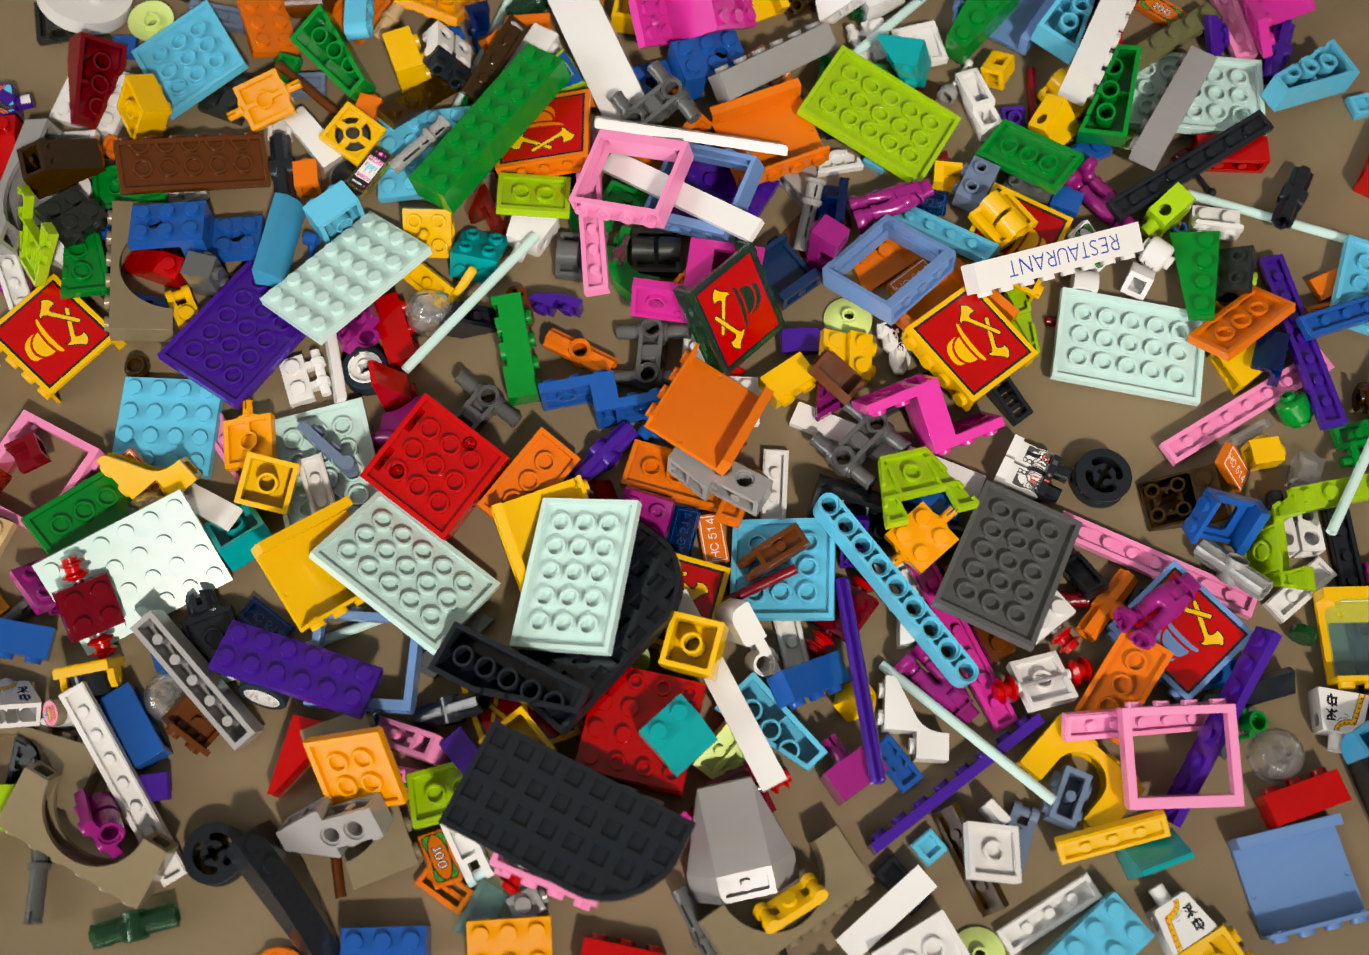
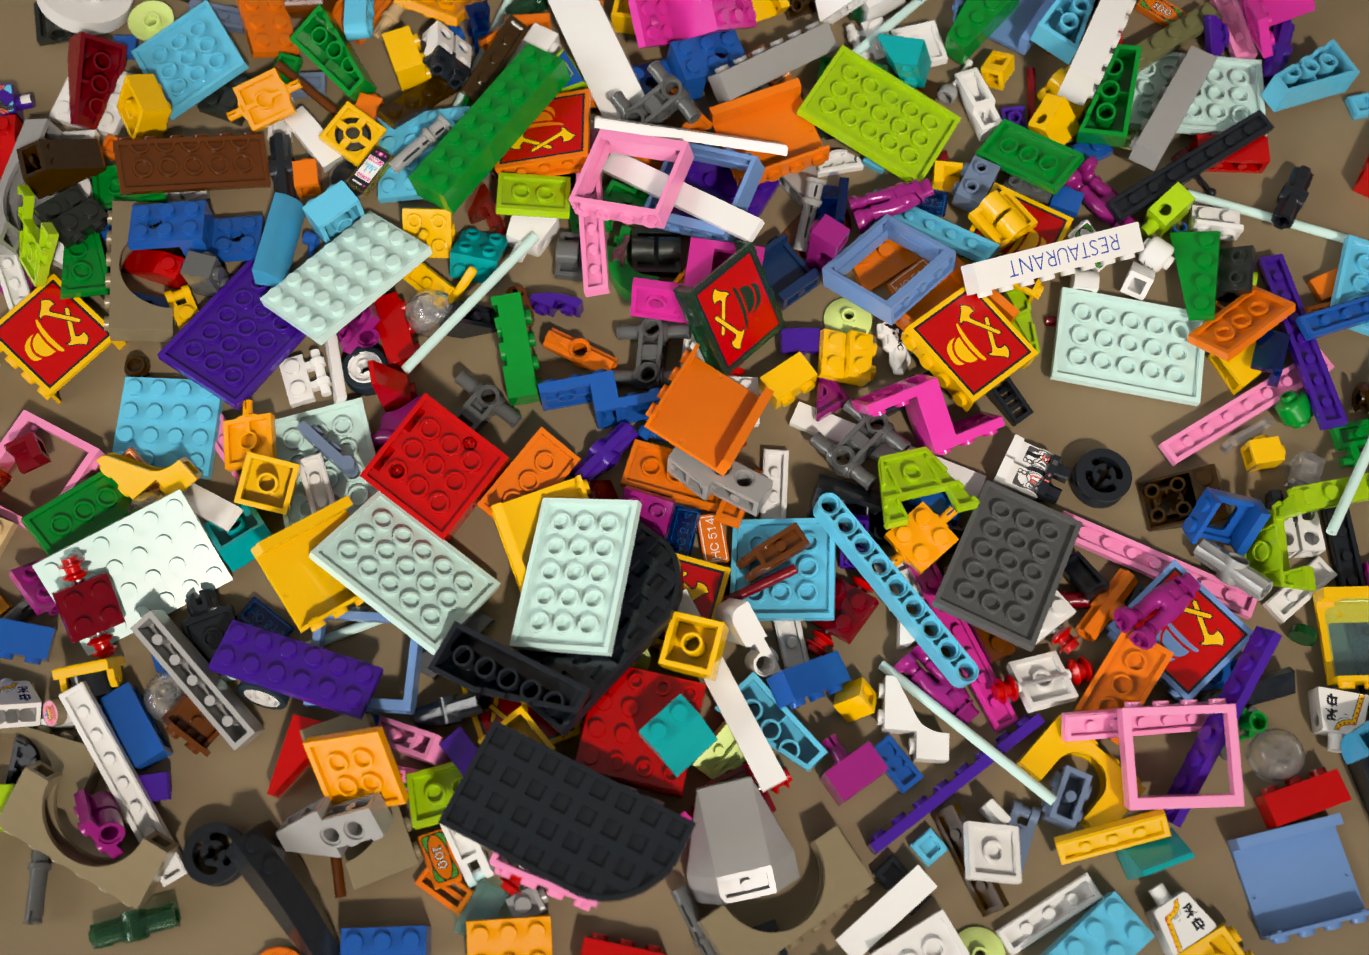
(790, 904): yellow plate -> none
(836, 375): reddish brown panel -> none
(860, 682): dark purple axle -> none
(1232, 467): orange tile -> none

